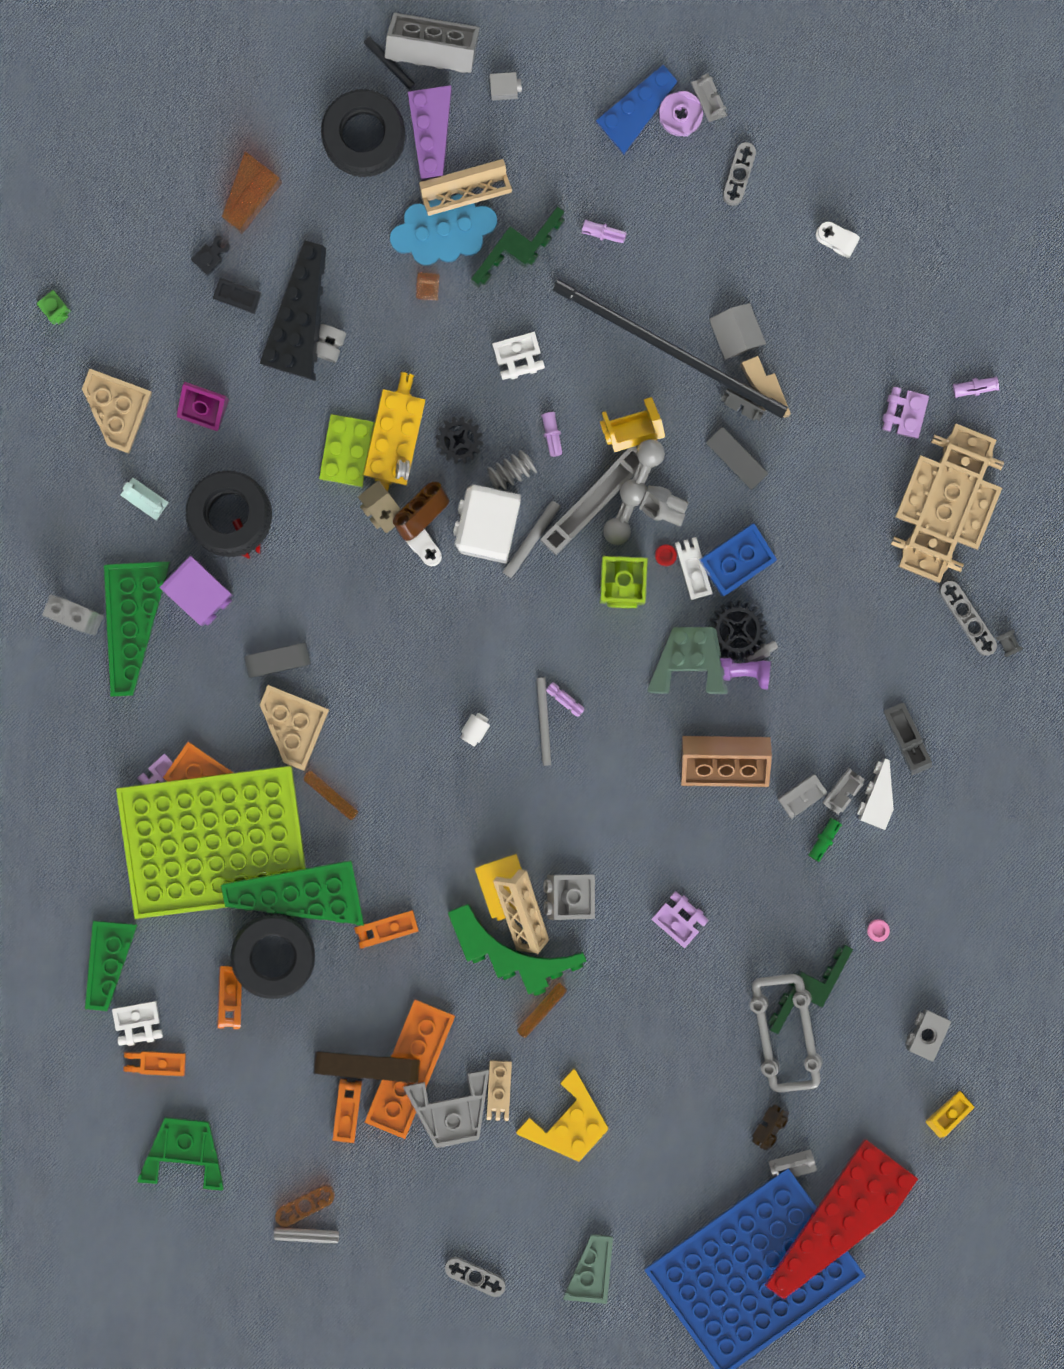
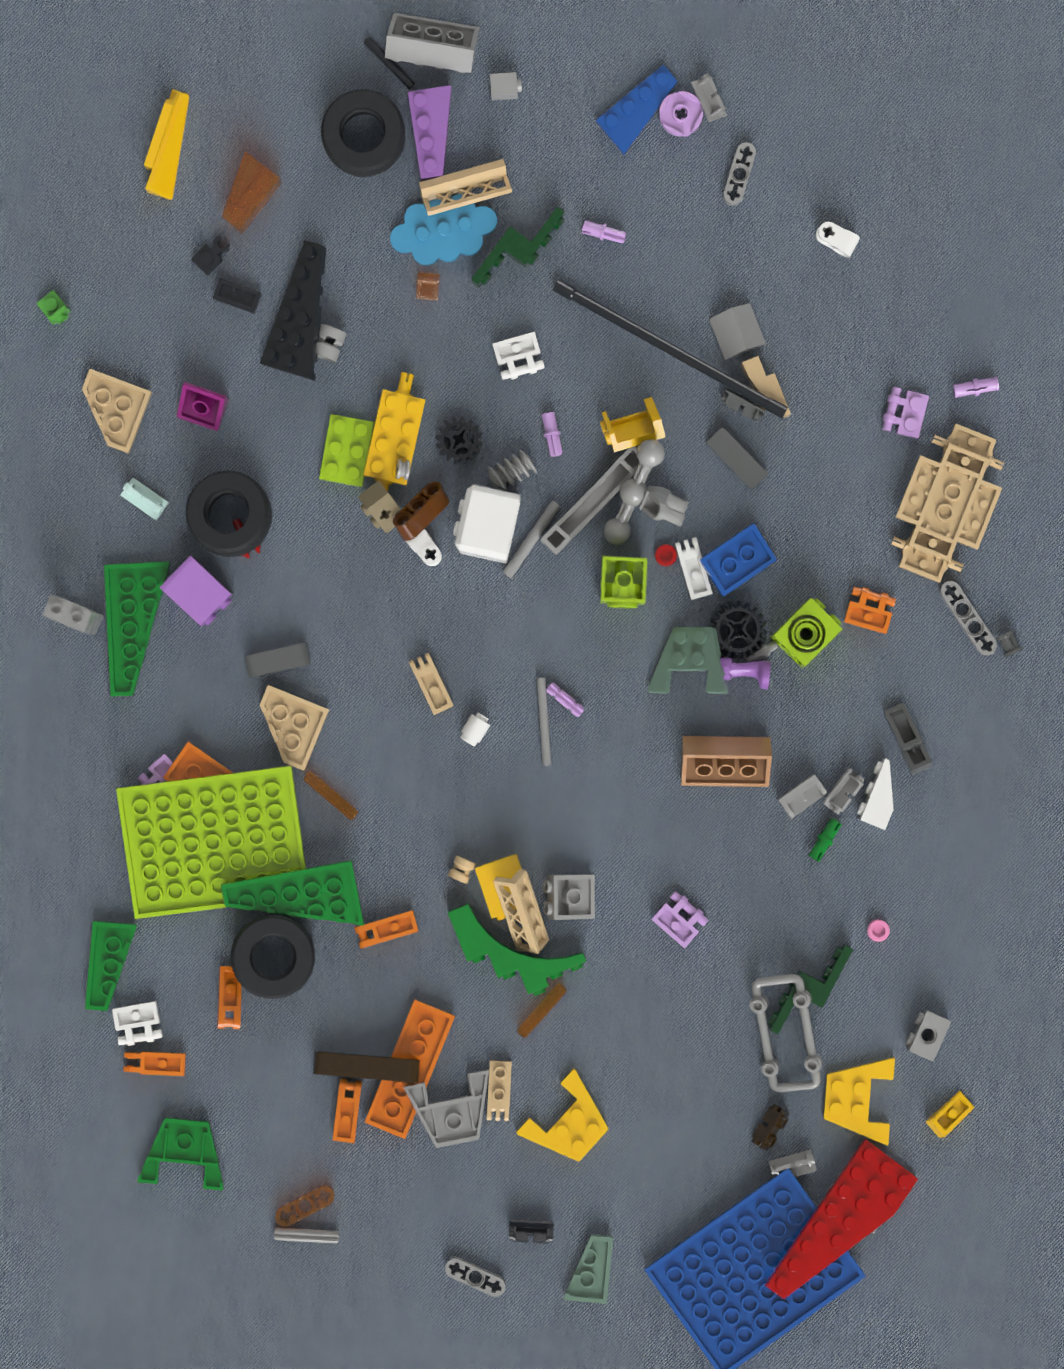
(166, 146): none -> yellow wedge
(431, 685): none -> tan hinge
(462, 864): none -> tan wheel
(540, 1230): none -> black hinge
(817, 622): none -> lime brick
(849, 1098): none -> yellow wing
(866, 616): none -> orange plate

